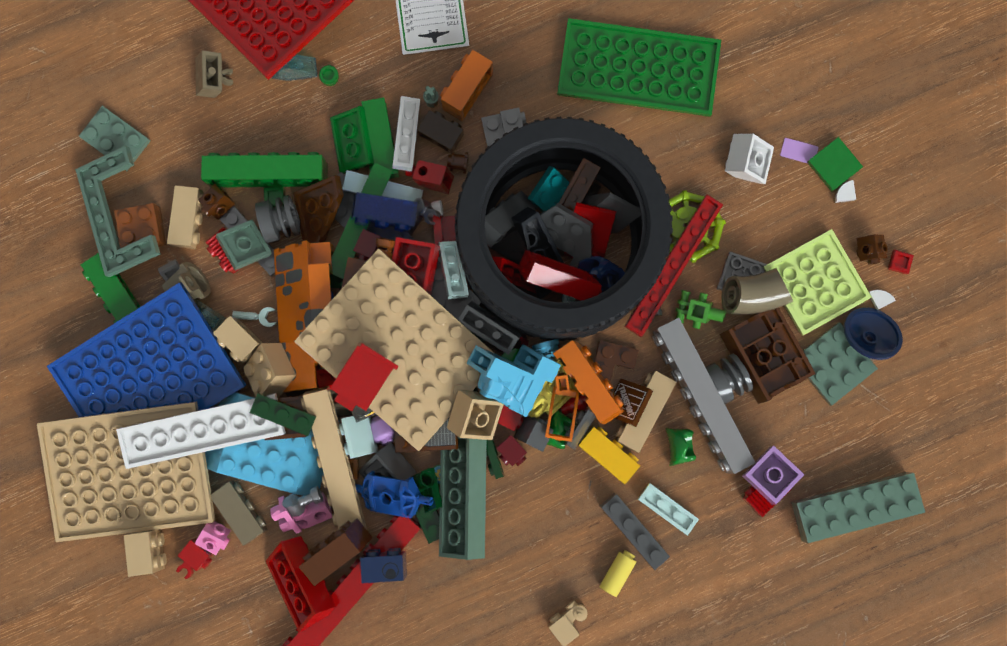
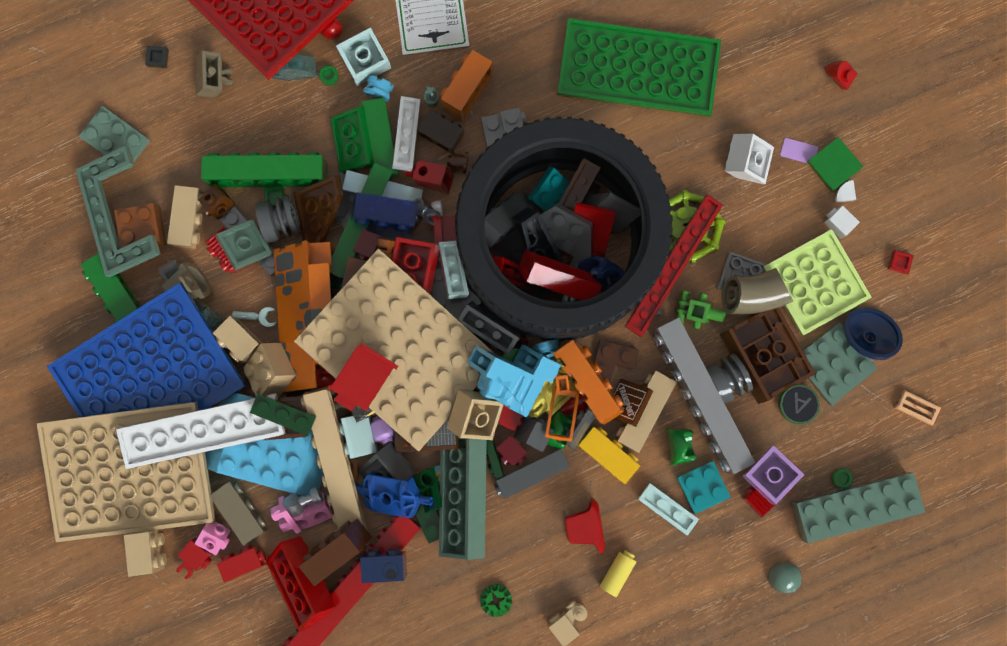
(157, 57): none -> pearl dark grey plate
(246, 561): none -> red brick
(332, 30): none -> red piece
(363, 56): none -> light aqua brick
(378, 88): none -> medium azure wheel
(504, 604): none -> green gear
(531, 474): none -> dark grey brick
(586, 527): none -> red piece
(634, 531): dark grey brick -> none
(703, 487): none -> teal plate
(785, 577): none -> sand green hair
(799, 404): none -> black tile
(841, 221): none -> white brick
(842, 73): none -> red plate
(842, 478): none -> green tile
(871, 248): reddish brown brick -> none
(881, 298): white tile -> none
(899, 406): none -> light nougat tile

